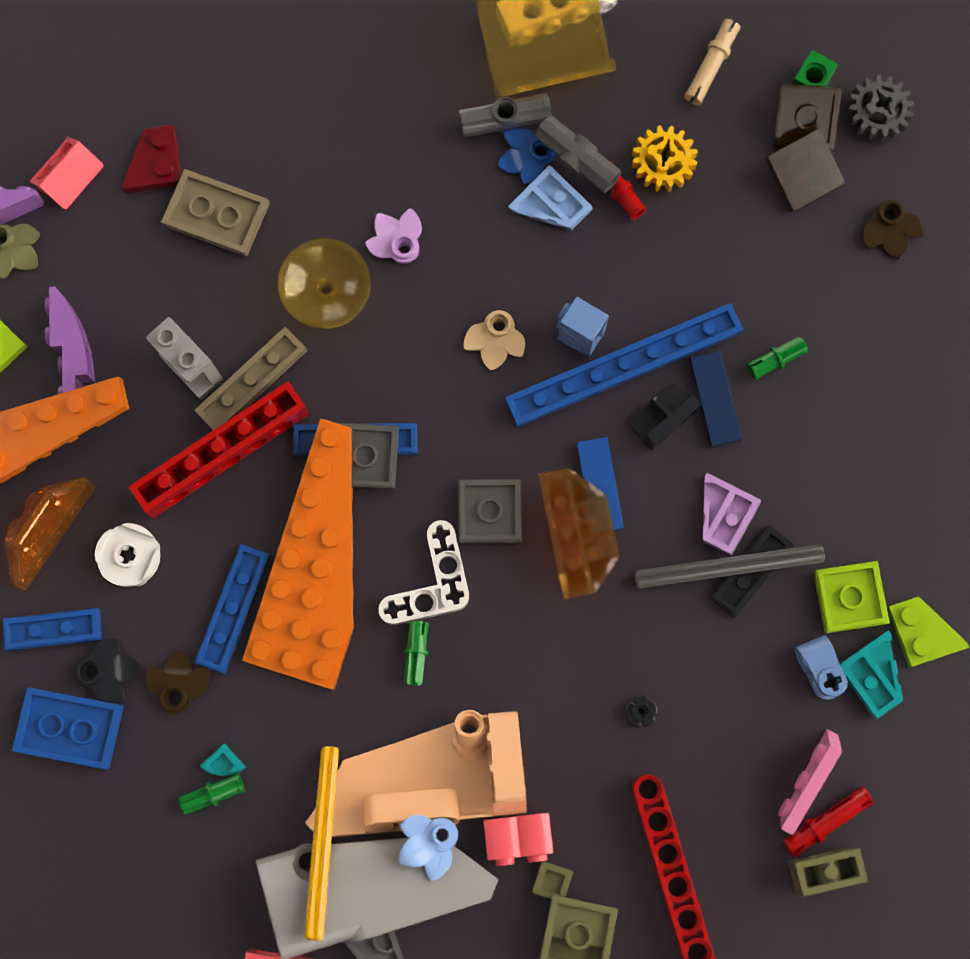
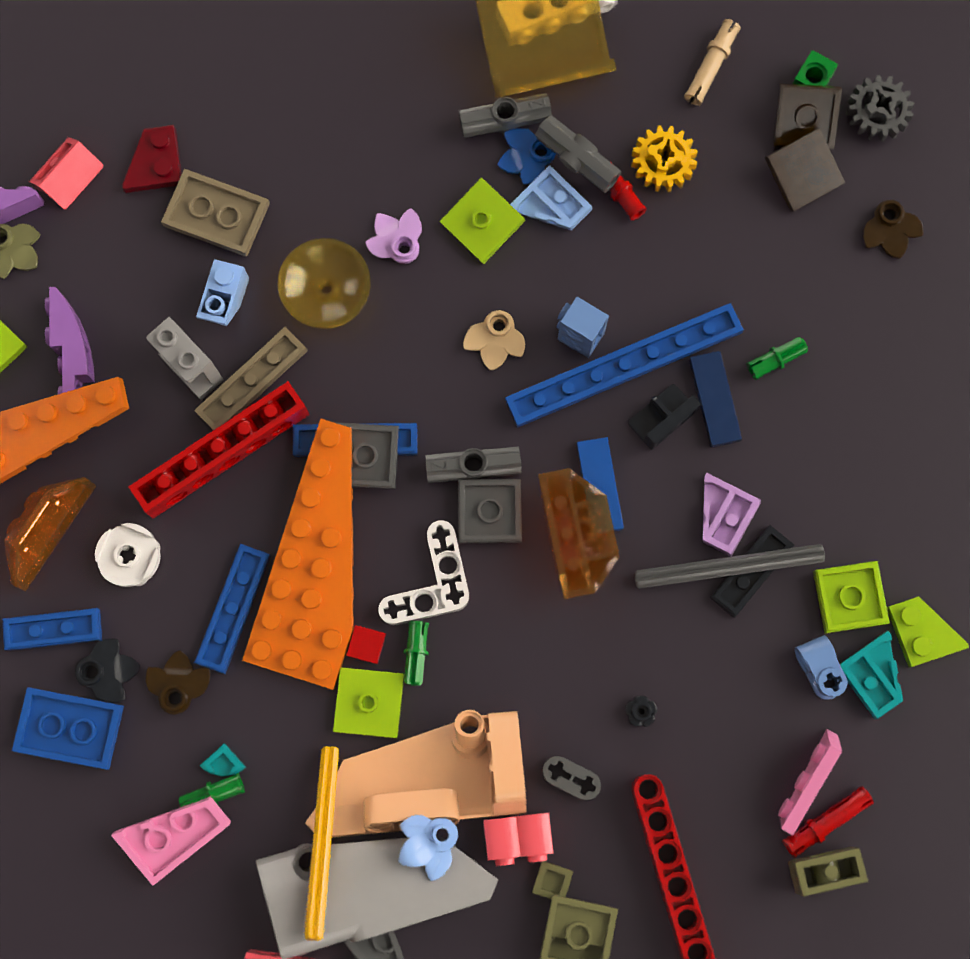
(171, 838): none -> bright pink wing
(223, 292): none -> light blue slope
(366, 644): none -> red tile
(368, 702): none -> lime plate
(482, 220): none -> lime plate
(494, 464): none -> dark grey piece
(575, 771): none -> dark grey beam

